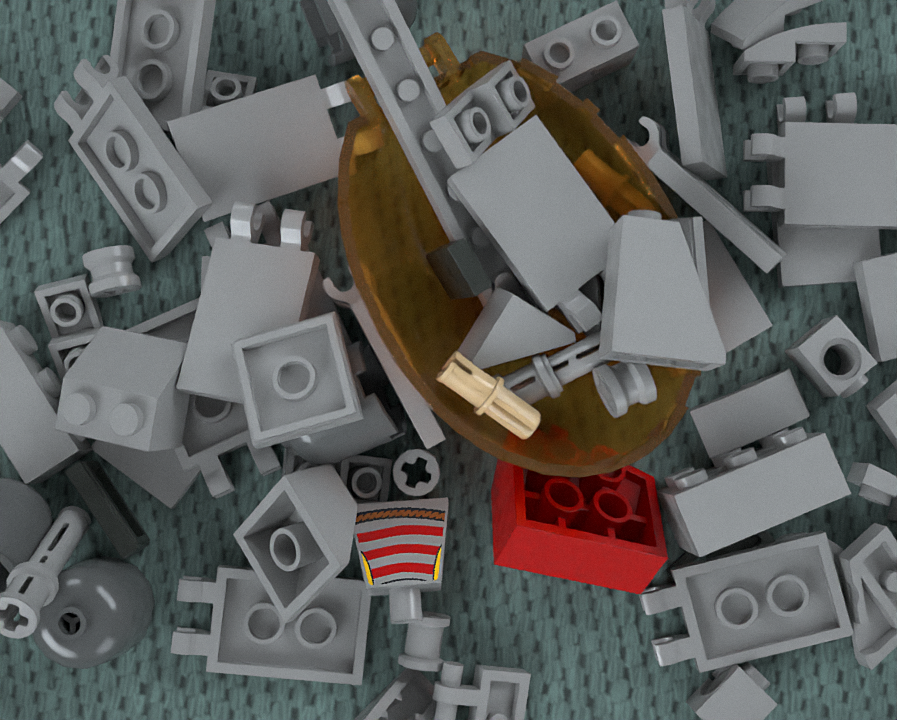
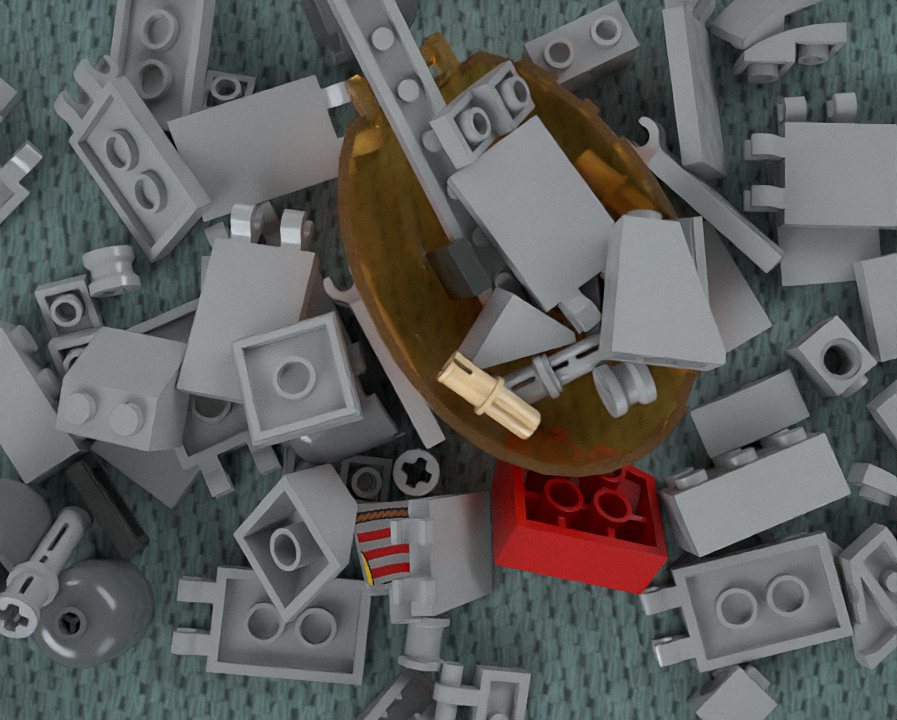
(447, 552): none -> light grey tile

